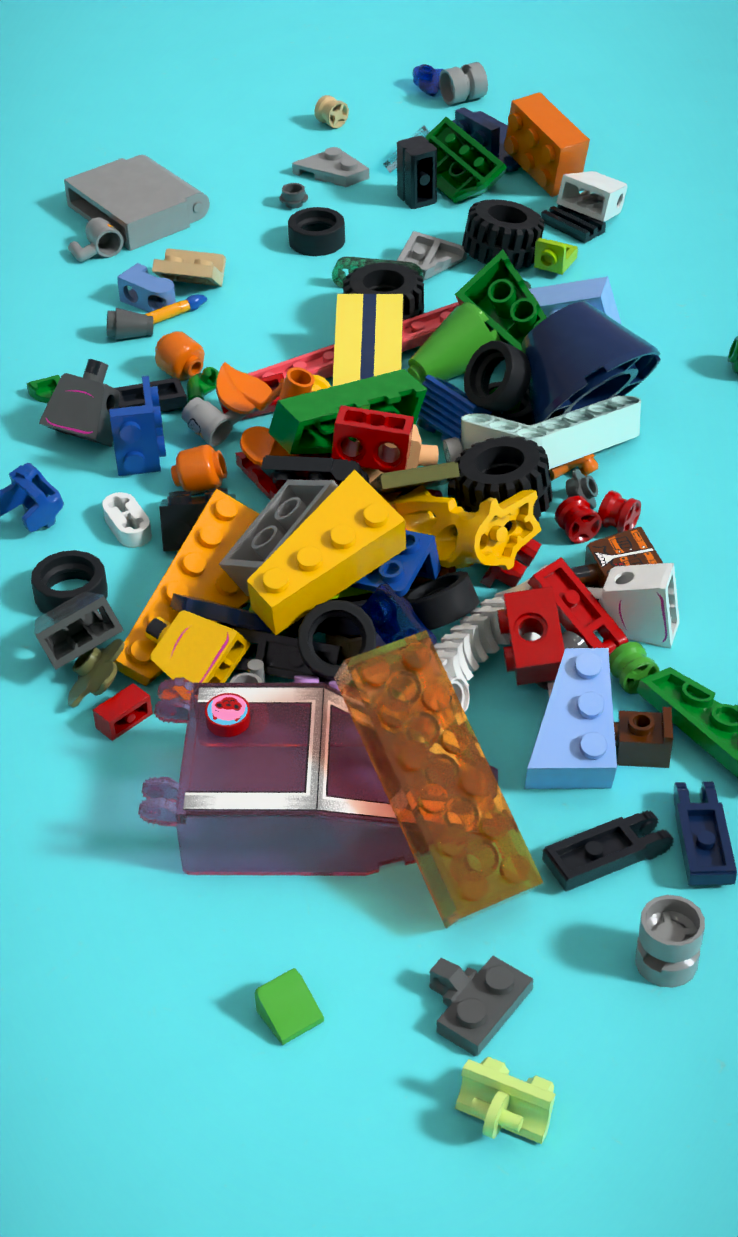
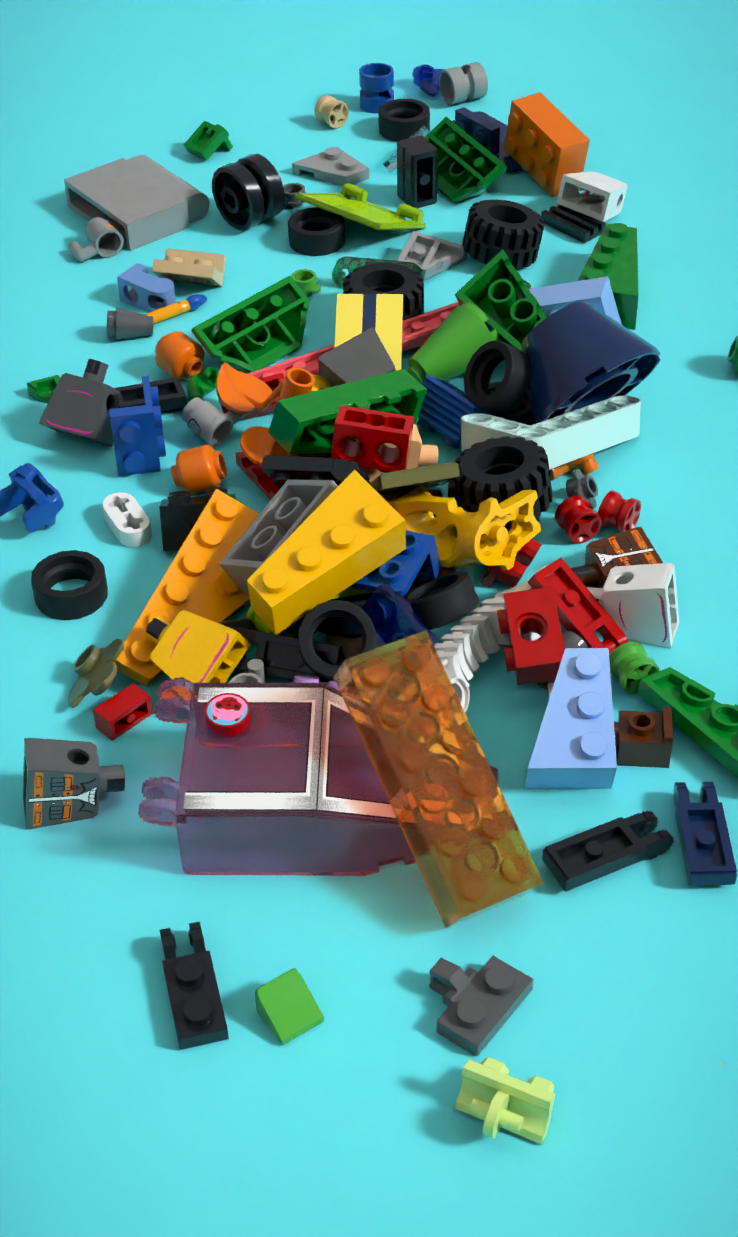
(64, 781): none -> dark grey torso
(76, 627): dark grey torso -> none
(193, 991): none -> black hinge
(207, 140): none -> green bracket
(219, 612): dark blue tile -> none
(248, 191): none -> black wheel
(257, 328): none -> green wedge
(307, 281): none -> bright green plate
(355, 360): none -> dark grey torso
(364, 211): none -> lime window
(376, 86): none -> blue wheel
(402, 118): none -> black tyre
(452, 449): light grey tile -> none
(554, 255): lime bracket -> none
(617, 258): none -> green wedge
(669, 941): light grey wheel -> none

